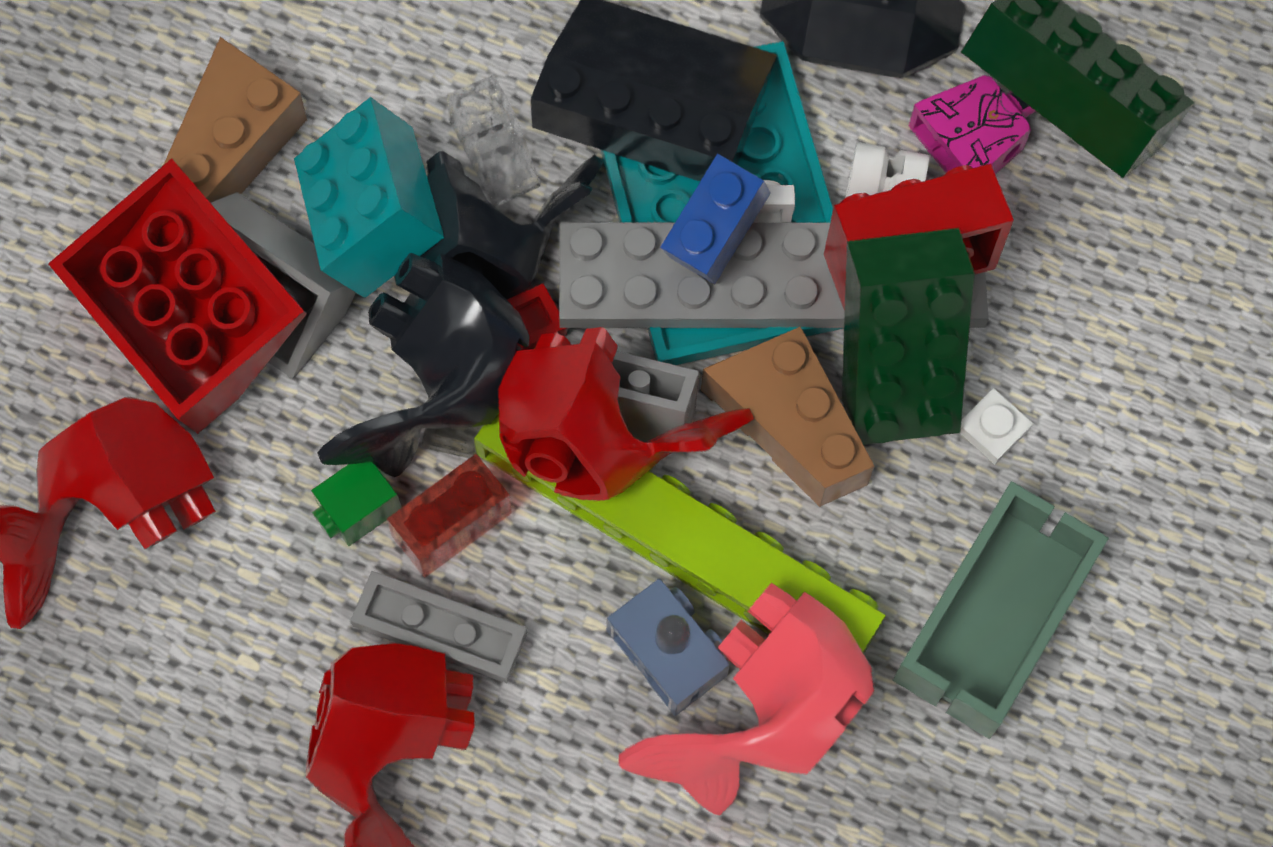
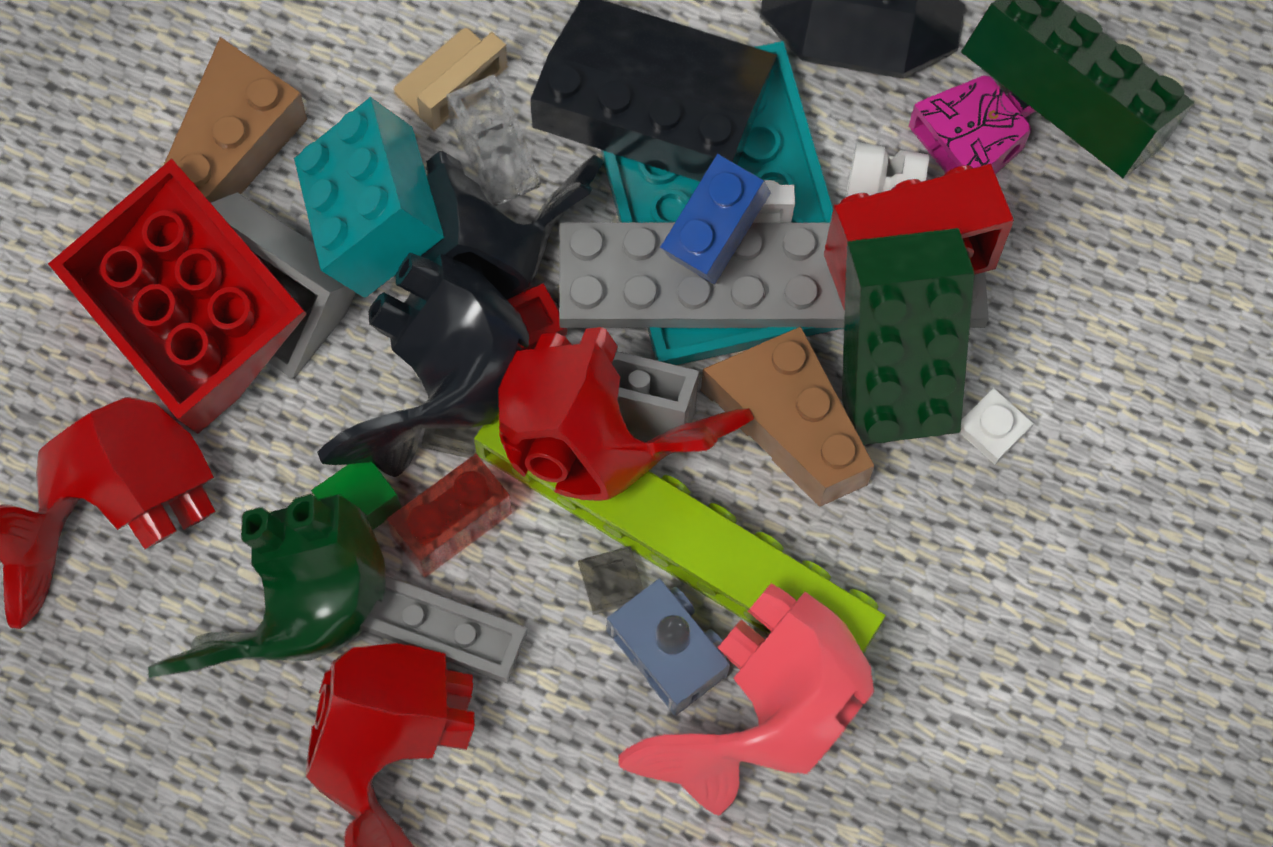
(317, 580): none -> dark green hips
(450, 68): none -> tan panel
(610, 579): none -> clear smoke tile
(1000, 610): sand green piece -> none

